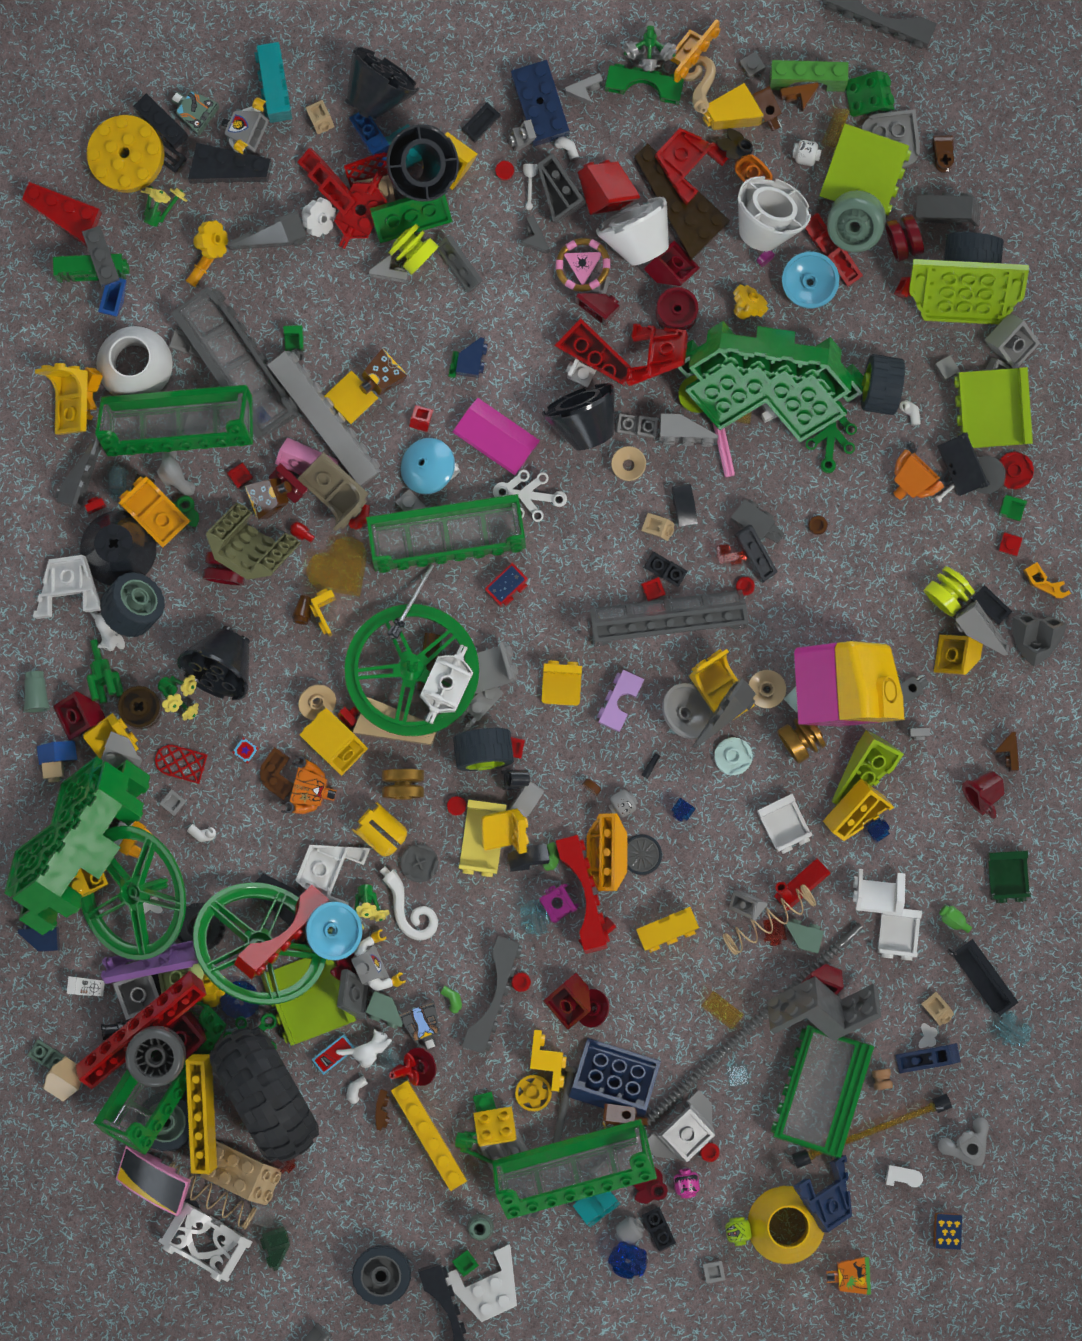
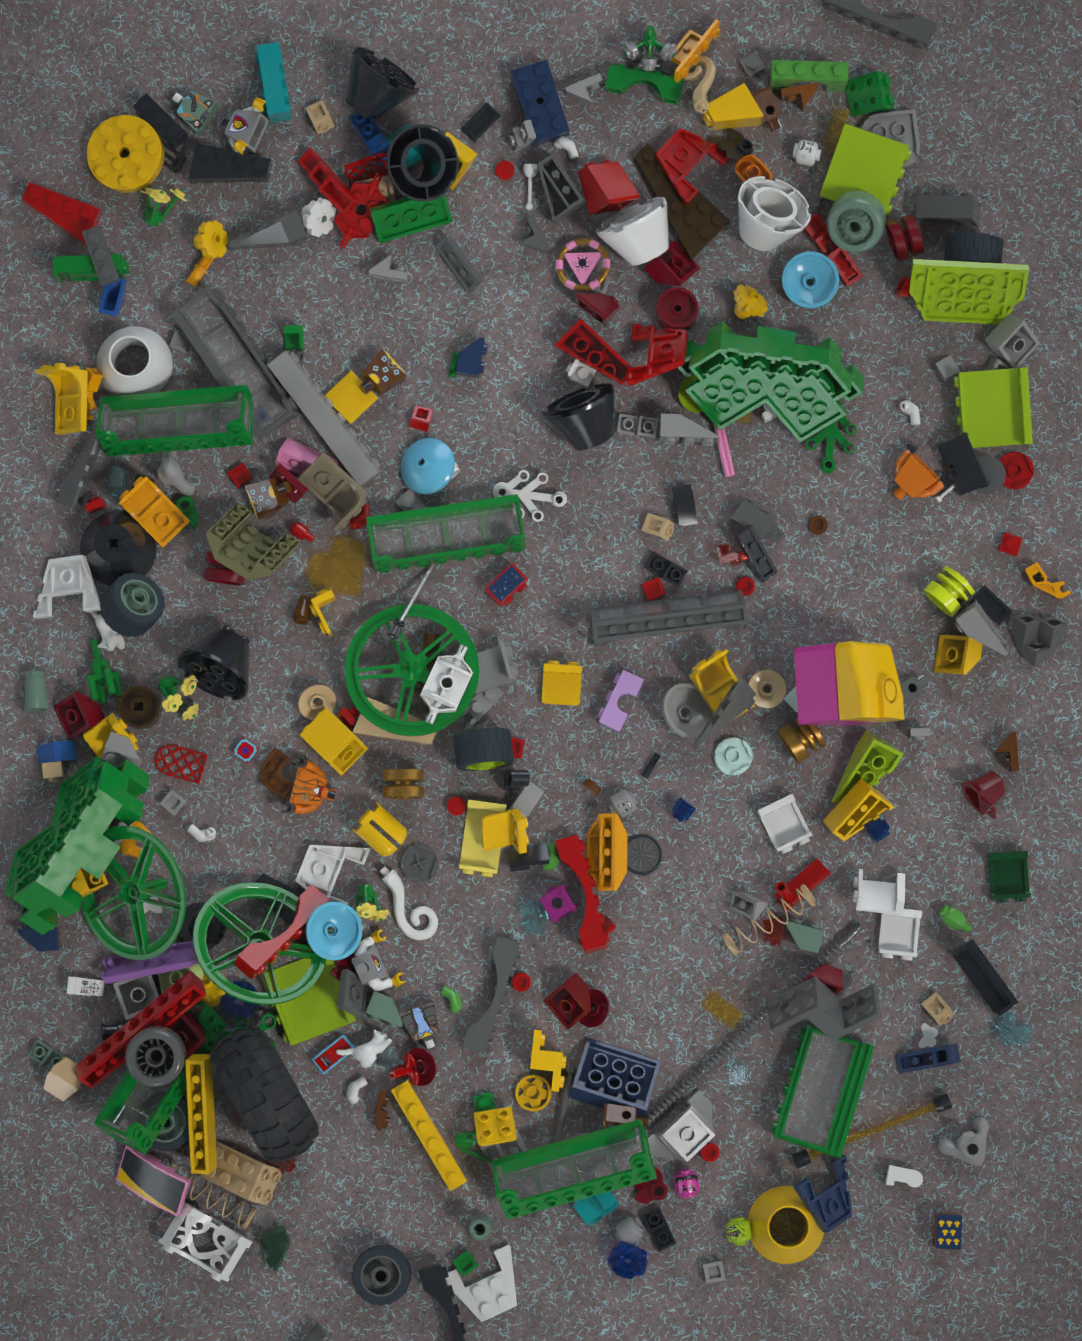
(413, 249): neon yellow wheel -> none
(496, 436): dark pink slope -> none
(632, 454): tan piece -> none
(667, 929): yellow wedge -> none
(765, 257): magenta tile -> none
(852, 1275): torso -> none
(879, 1075): medium nougat wheel -> none
(883, 384): black wheel -> none
(943, 149): reddish brown piece -> none
(1012, 508): green panel -> none

